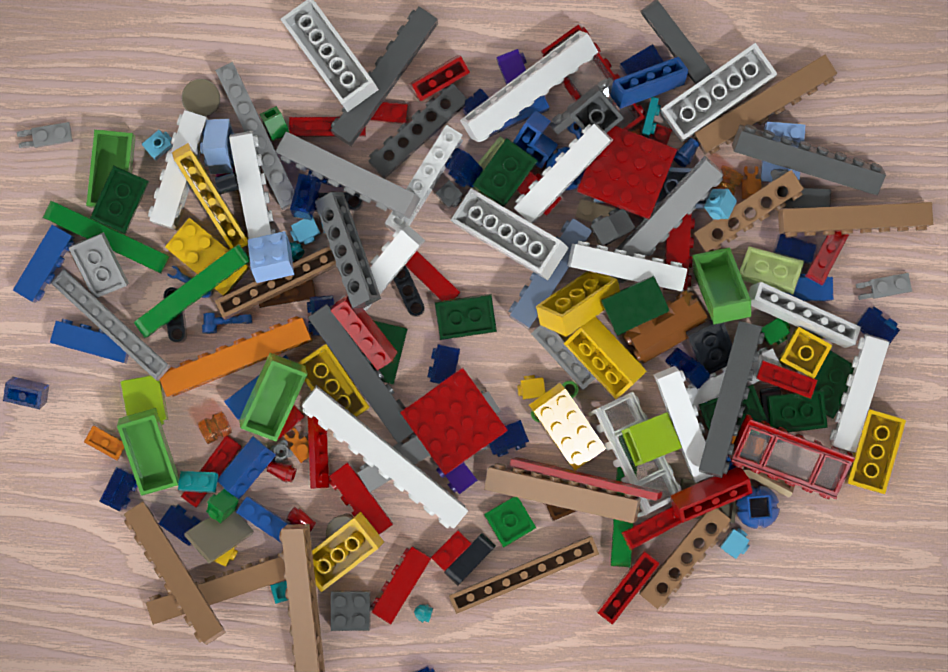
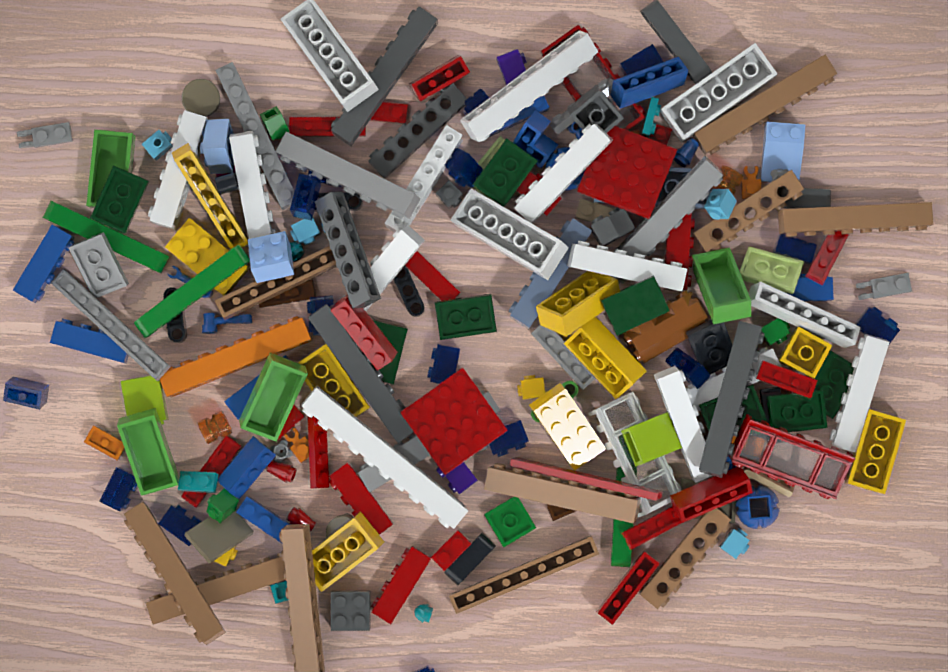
(808, 159): dark grey brick -> none

